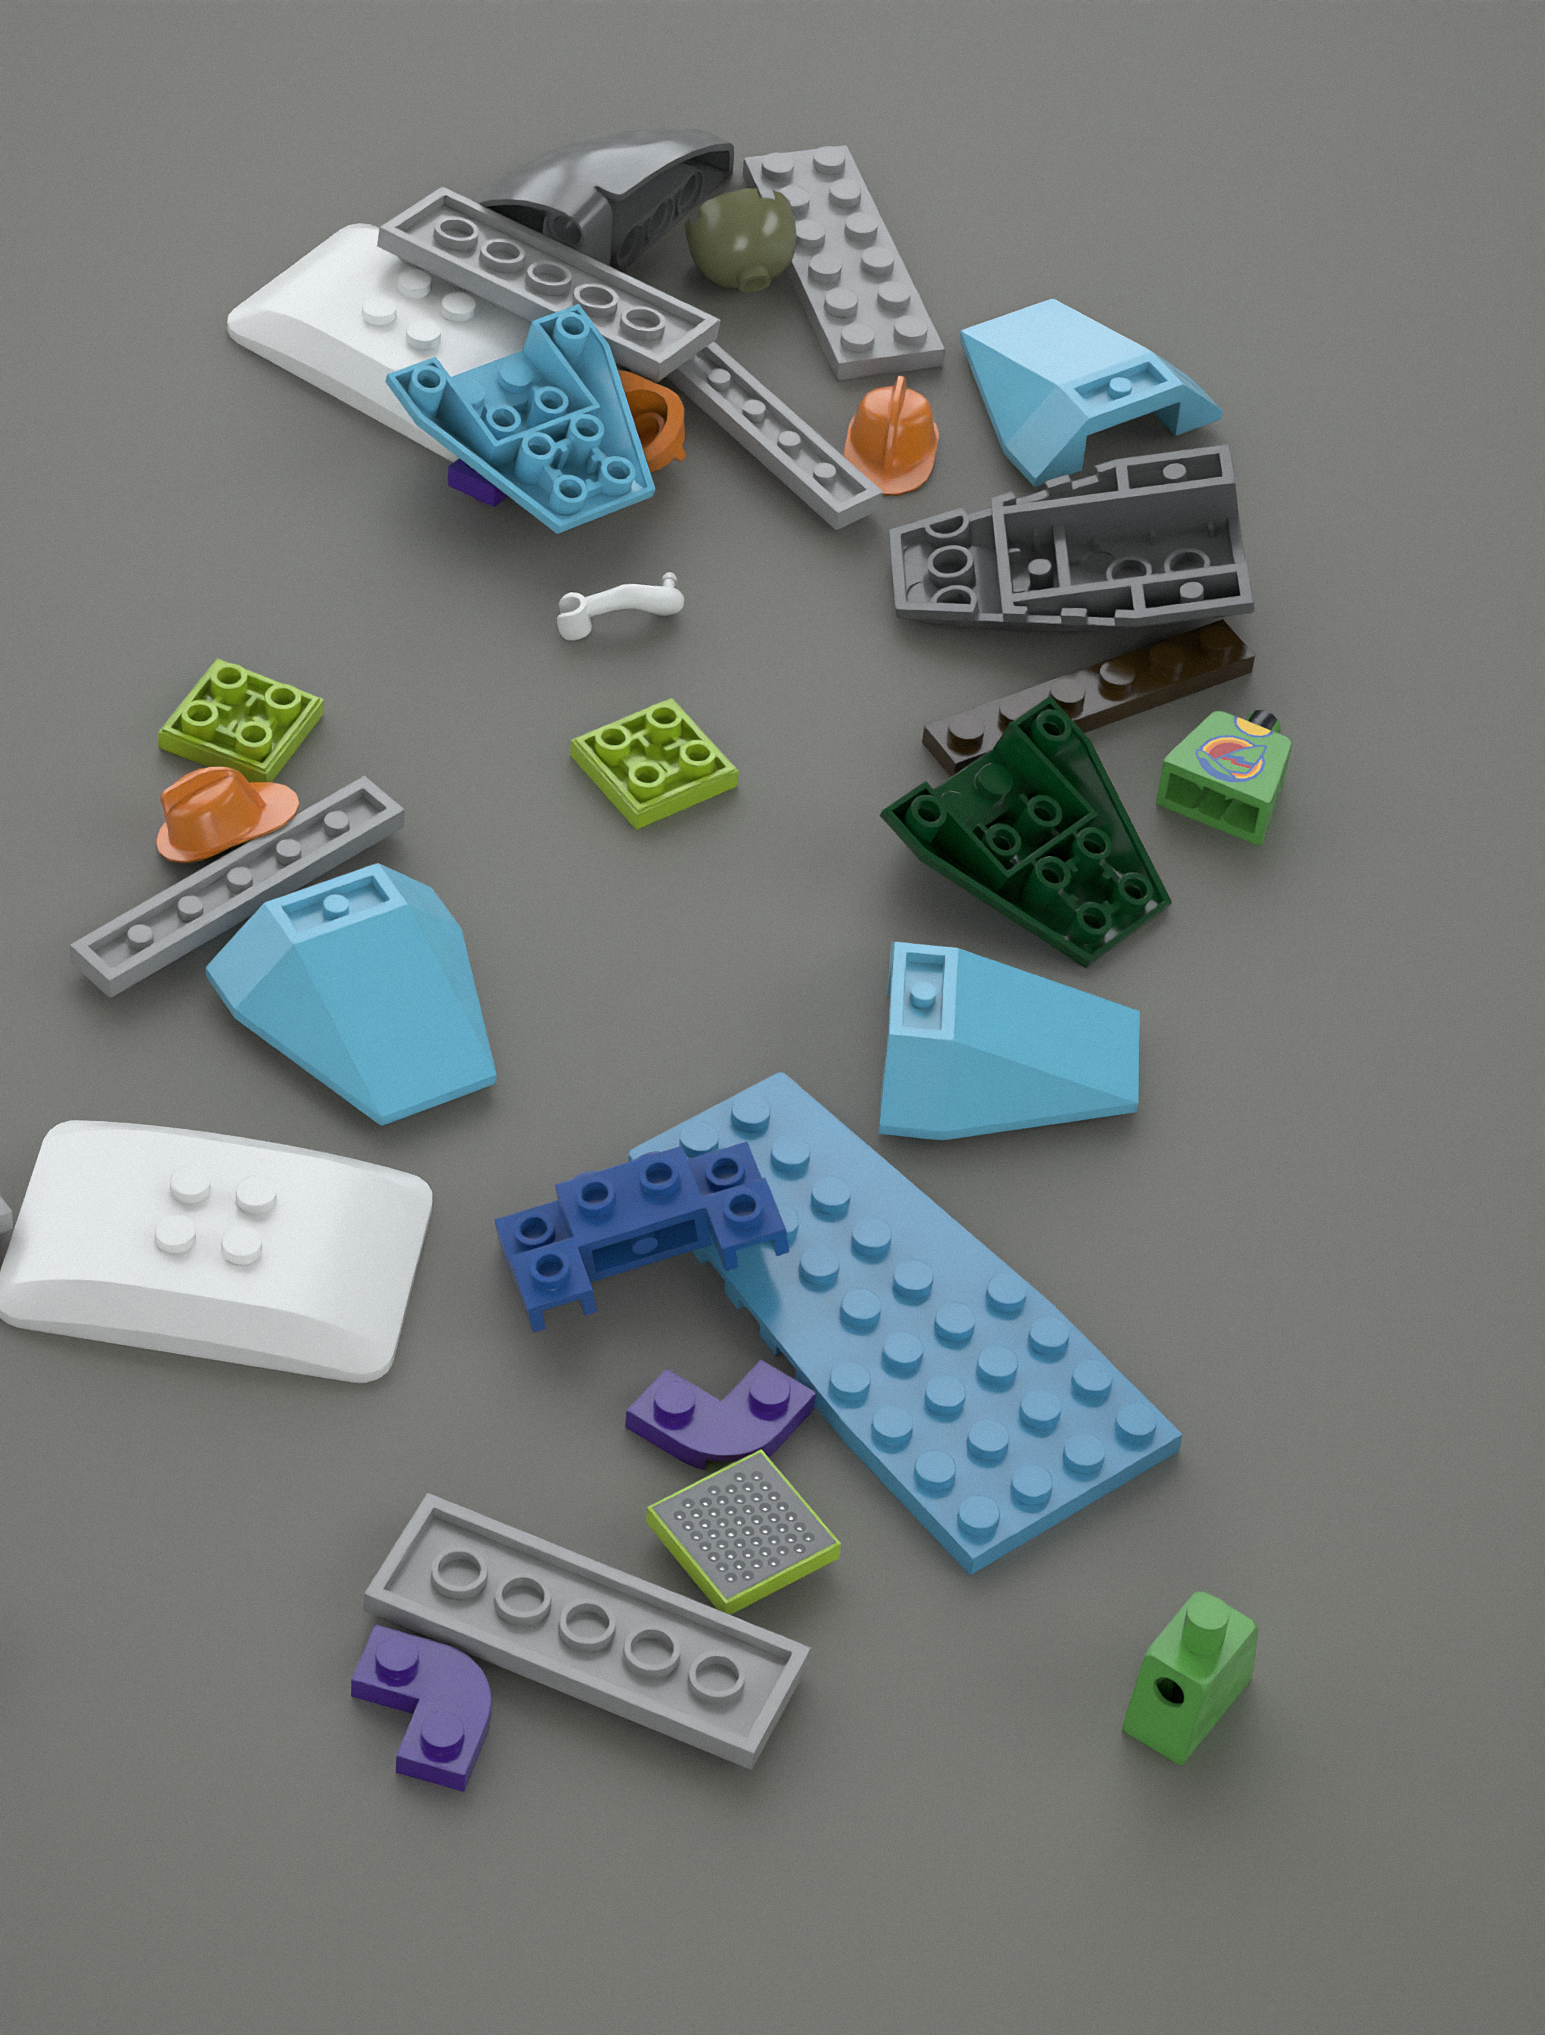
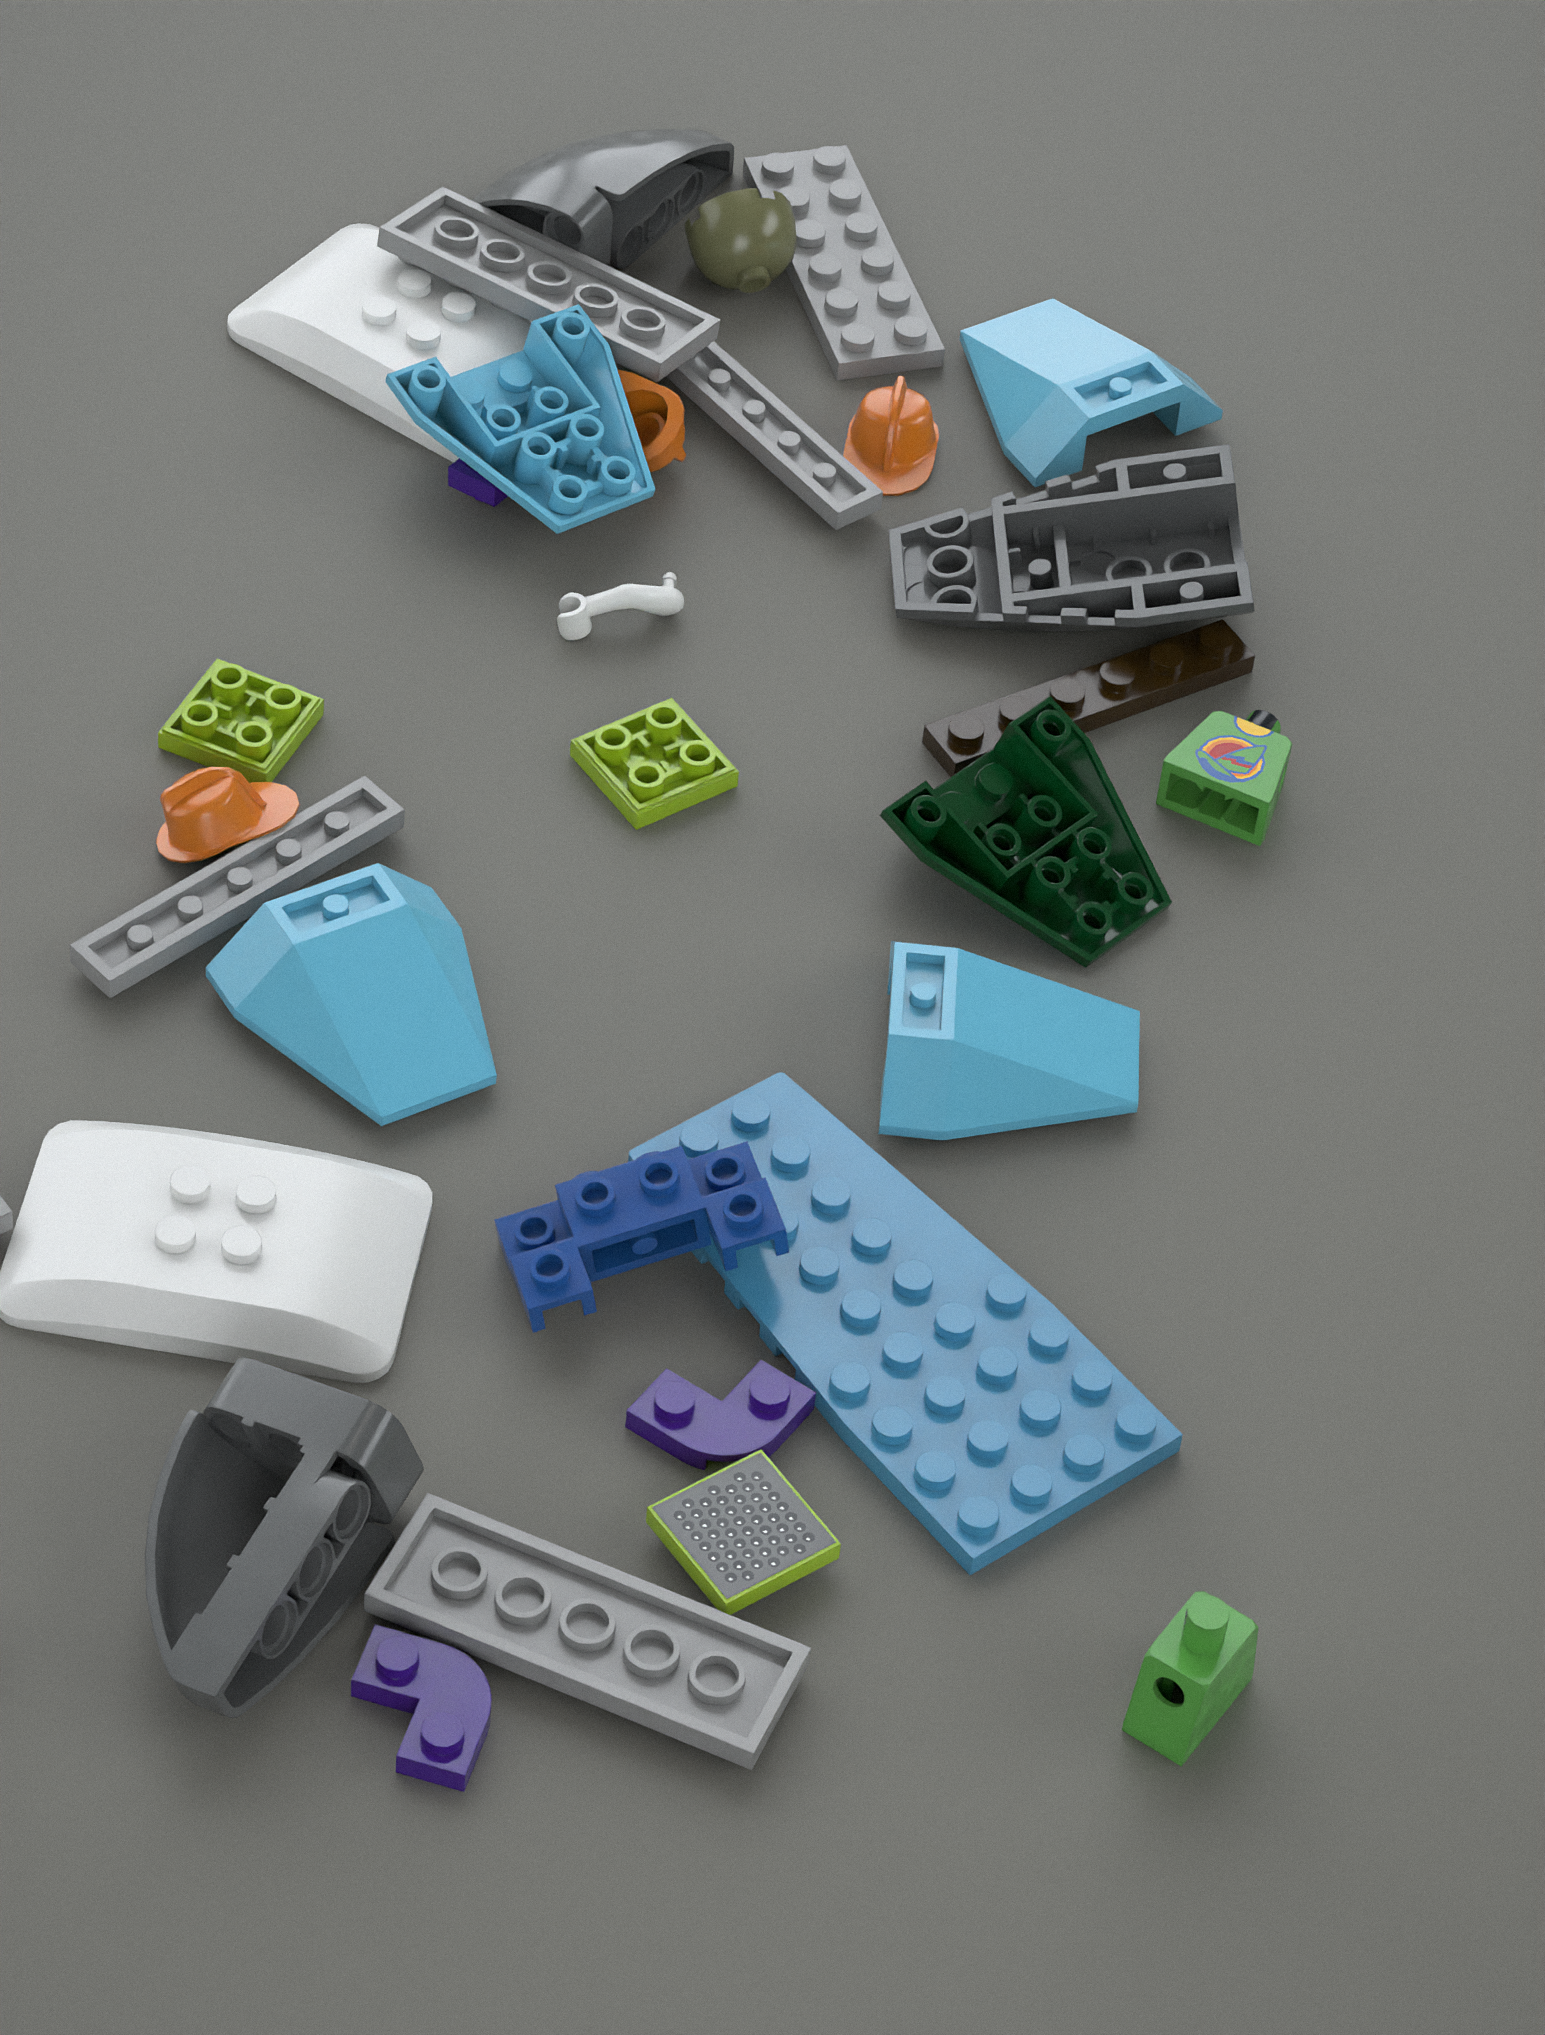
(268, 1528): none -> dark grey panel

